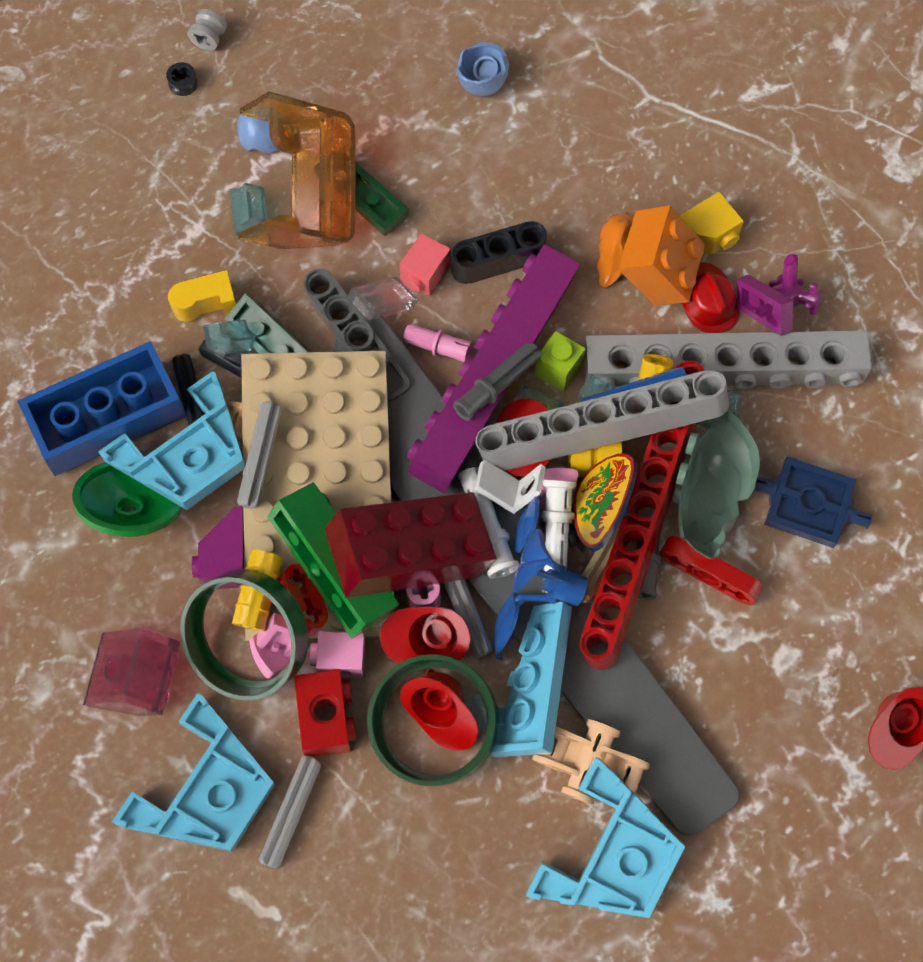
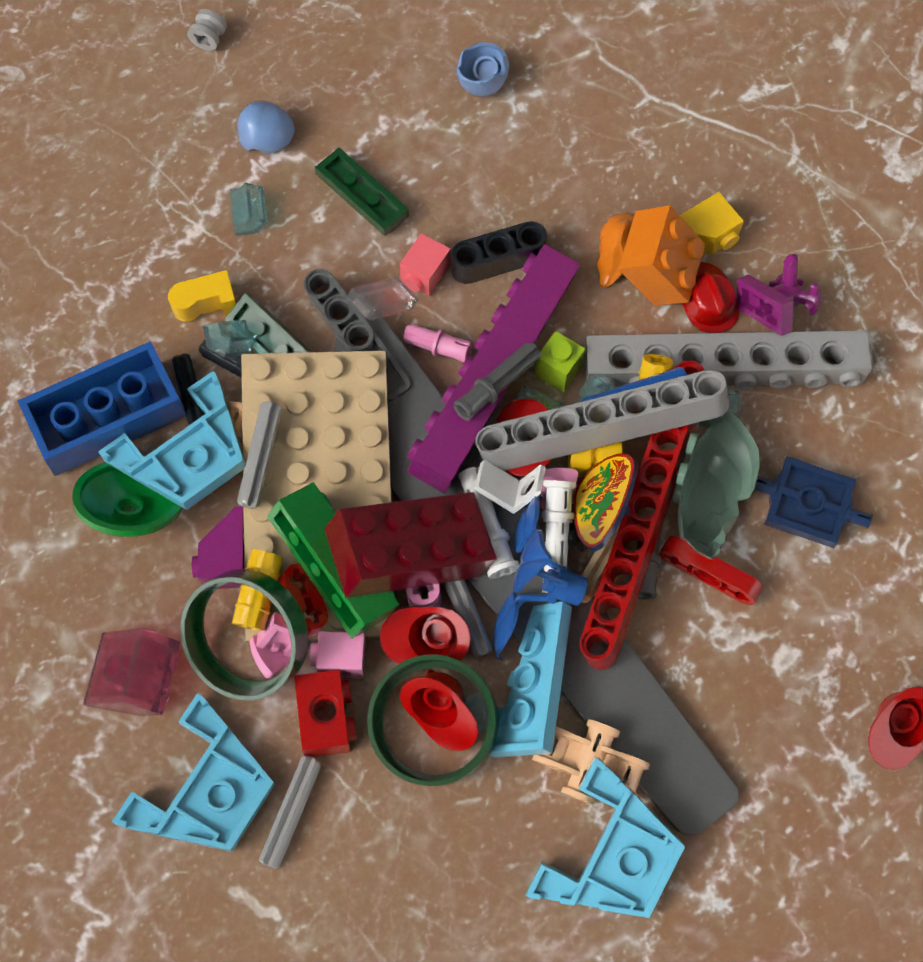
(183, 87): black bush -> none
(321, 173): clear orange windscreen -> none

